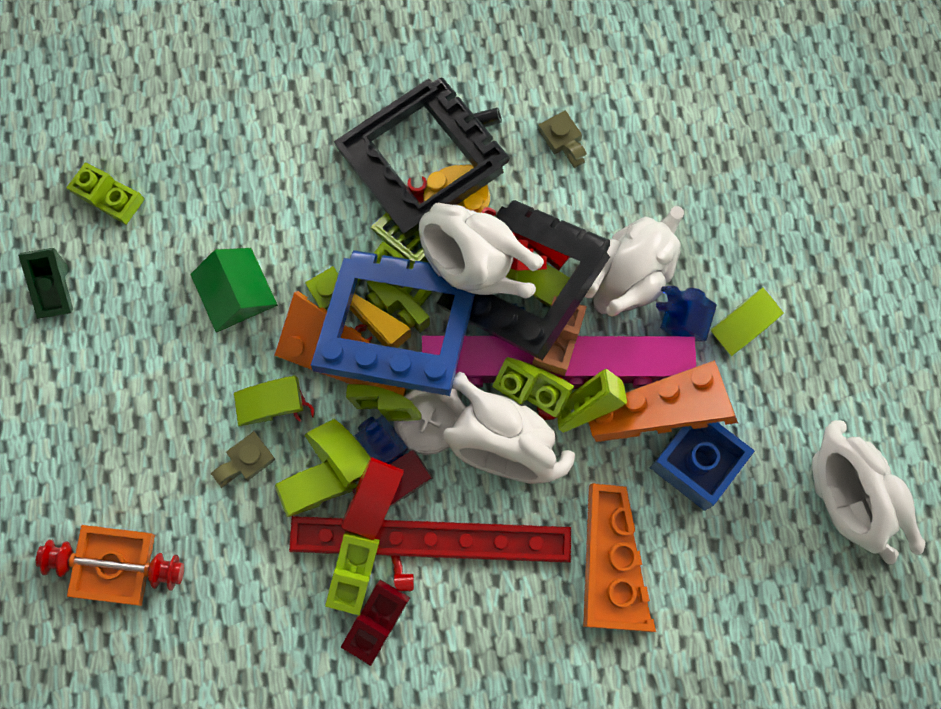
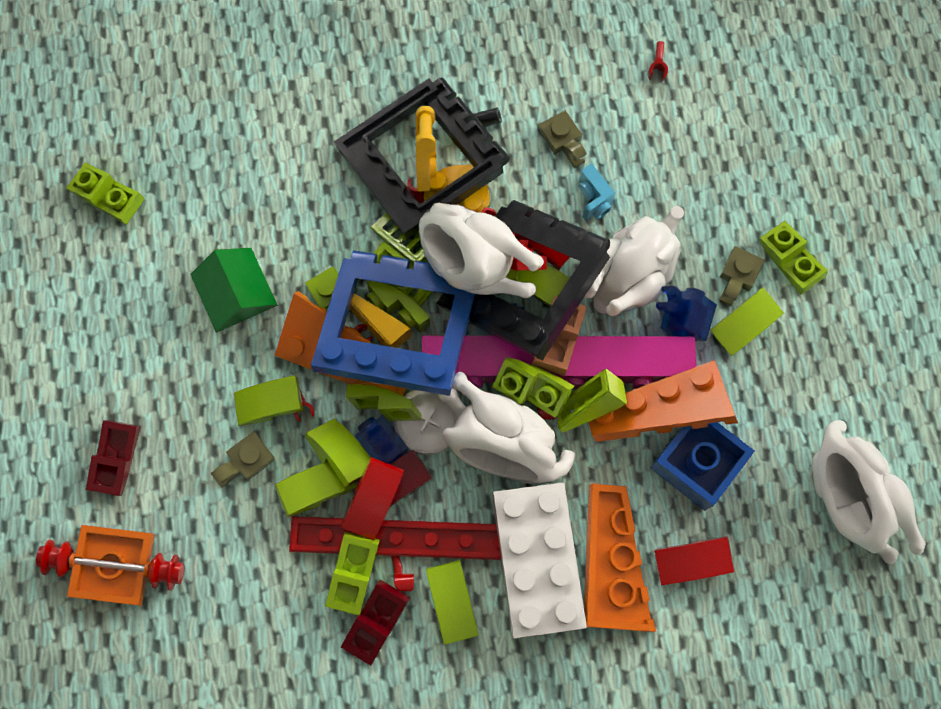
(46, 282): dark green slope -> none
(113, 459): none -> dark red slope
(425, 148): none -> yellow plate
(452, 602): none -> lime slope
(538, 560): none -> white brick
(595, 187): none -> medium azure bracket
(658, 62): none -> red hand
(694, 560): none -> red slope
(740, 273): none -> olive plate
(790, 255): none -> lime slope

